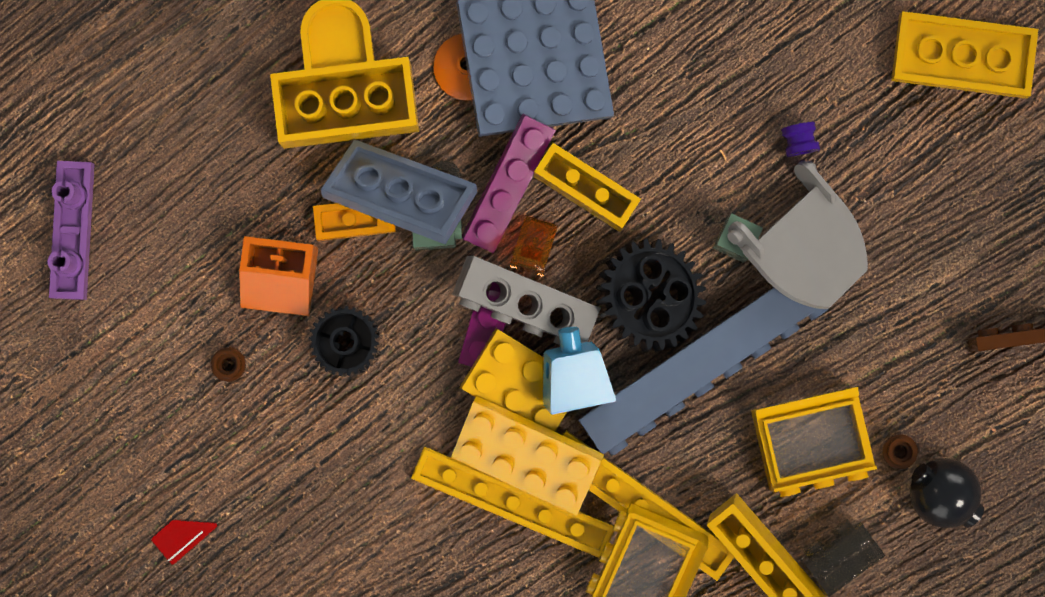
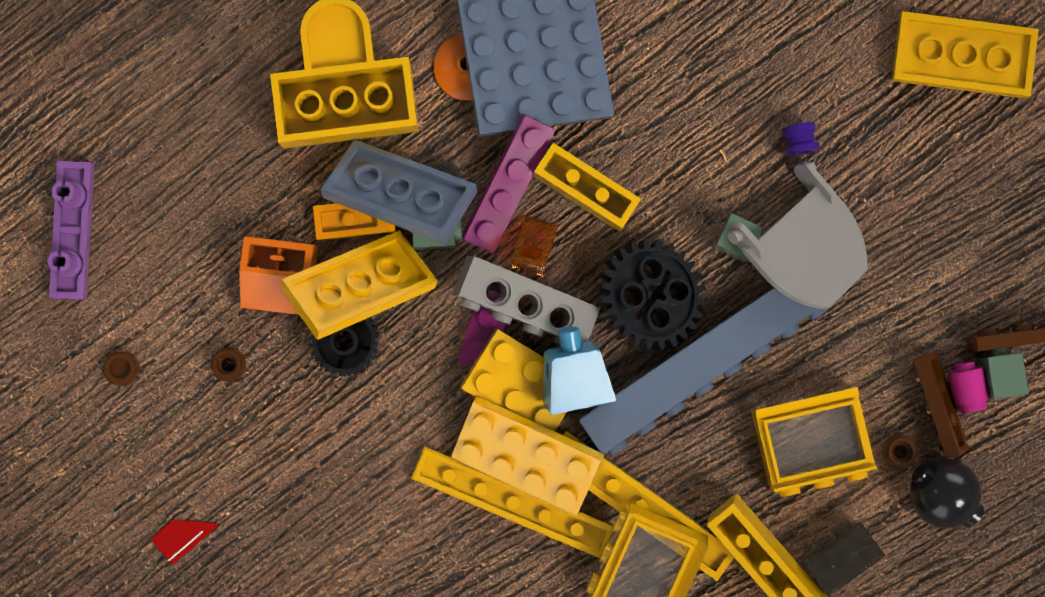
(121, 368): none -> reddish brown tile
(358, 284): none -> yellow plate
(940, 405): none -> reddish brown plate
(969, 387): none -> dark pink brick
(1004, 373): none -> sand green brick

